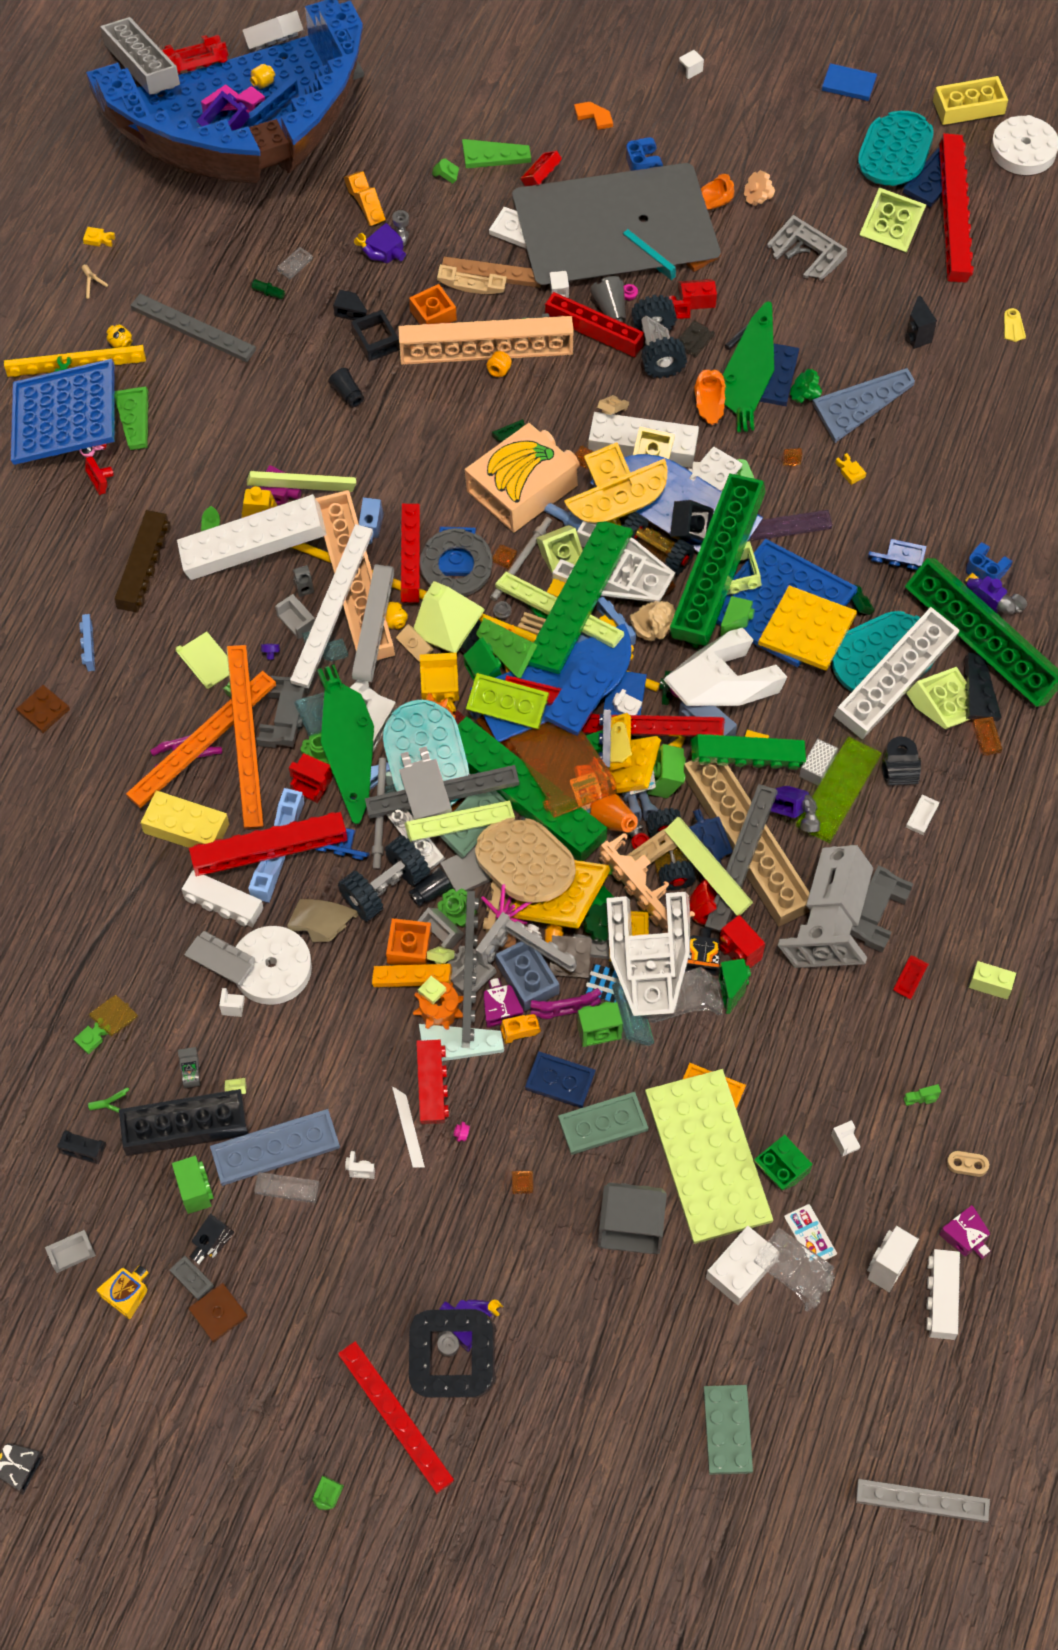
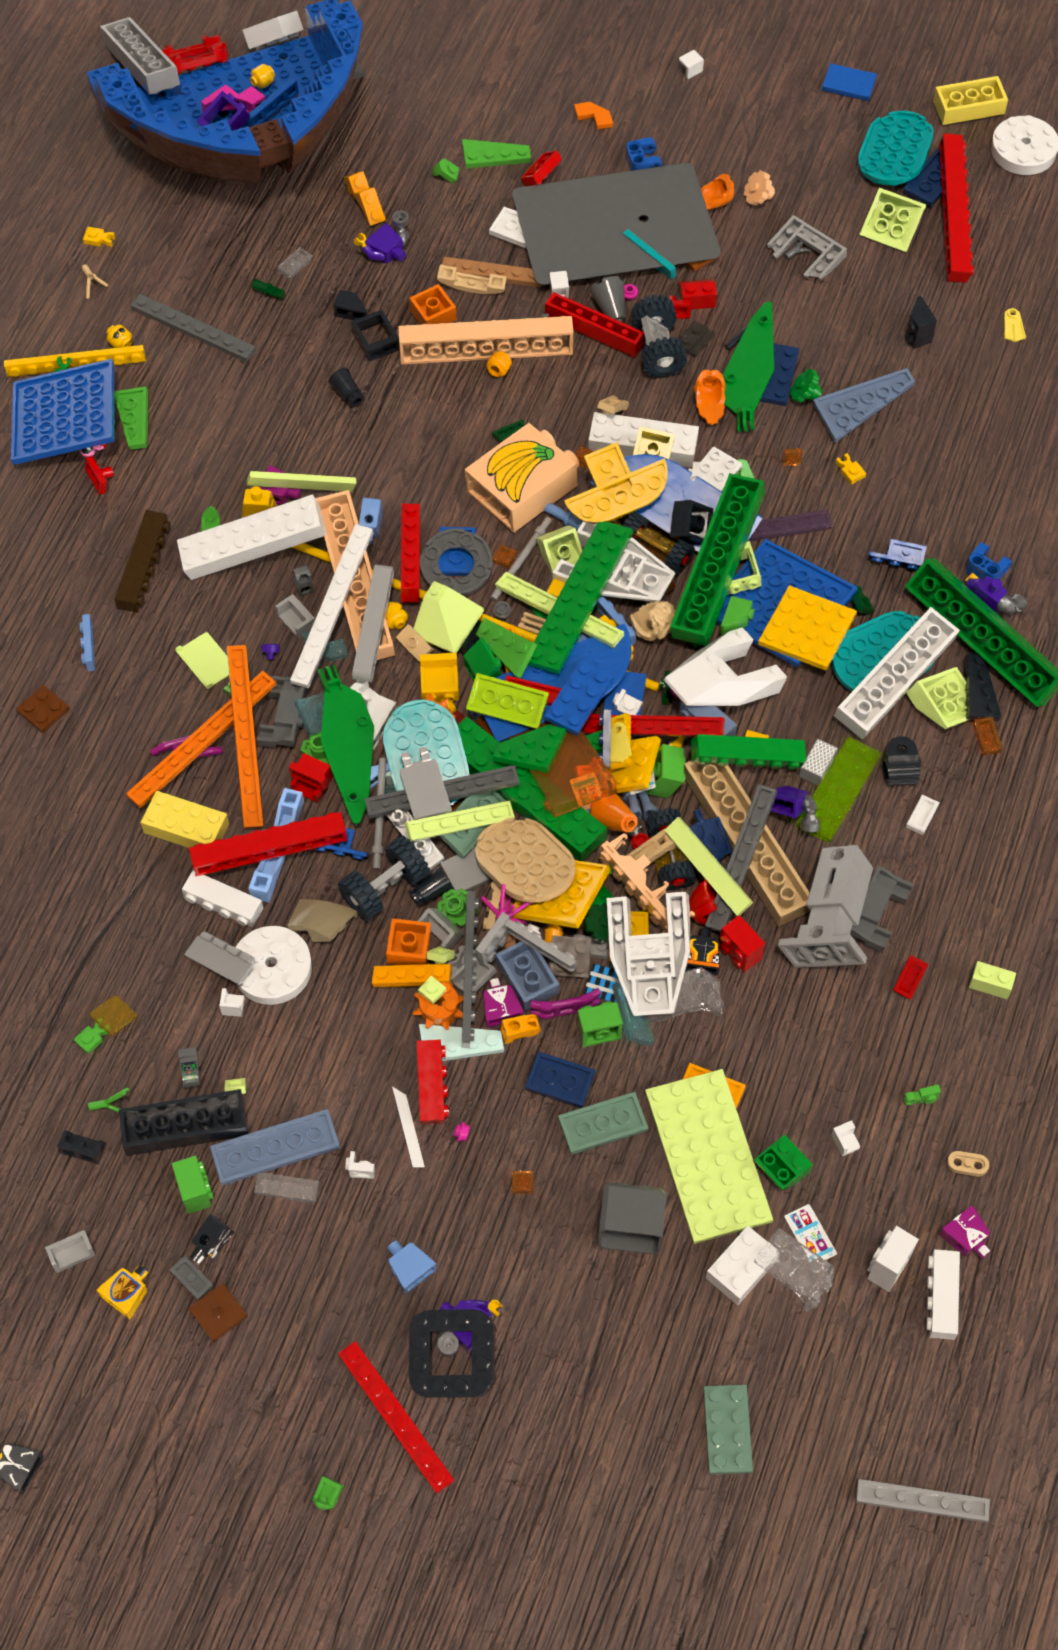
(409, 1265): none -> medium blue torso
(533, 749): none -> green plate
(733, 980): green slope -> none

